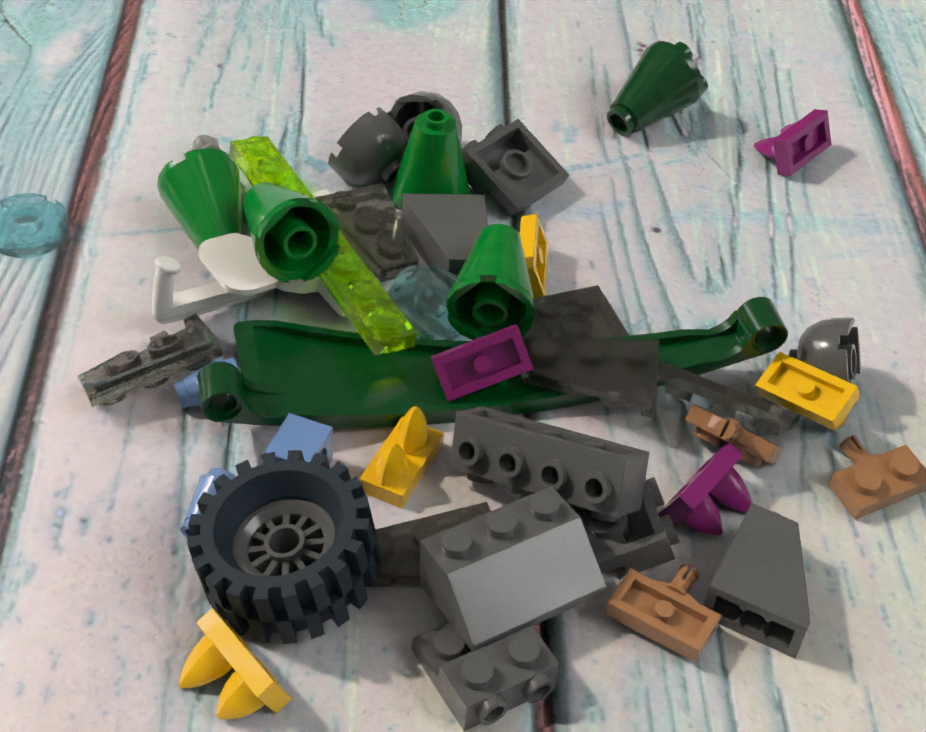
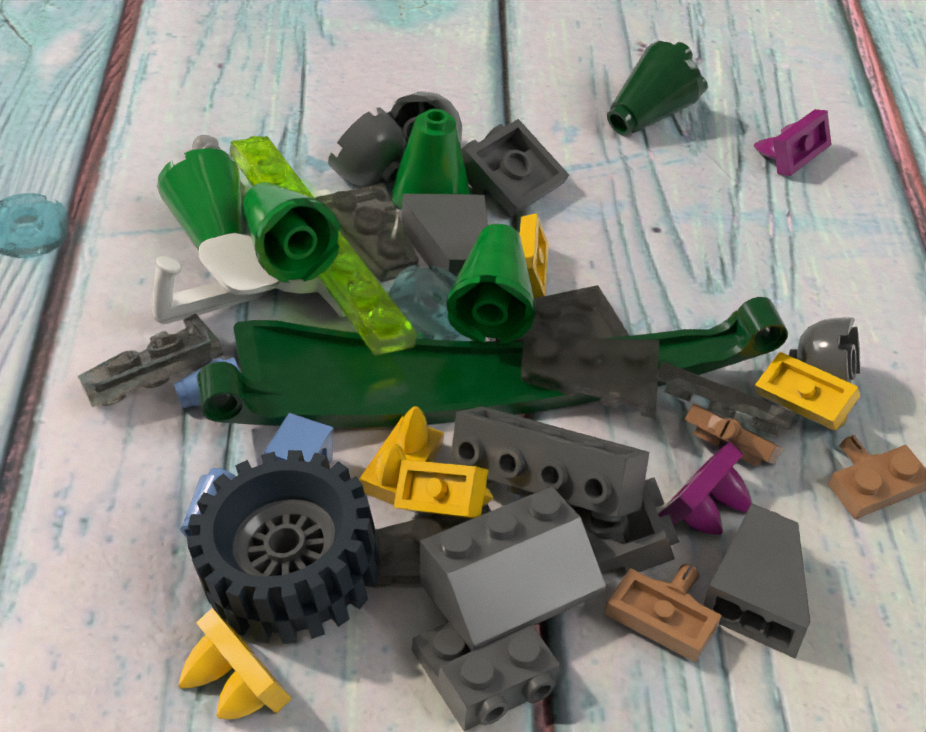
(442, 489): none -> yellow tile
(482, 362): magenta tile -> none

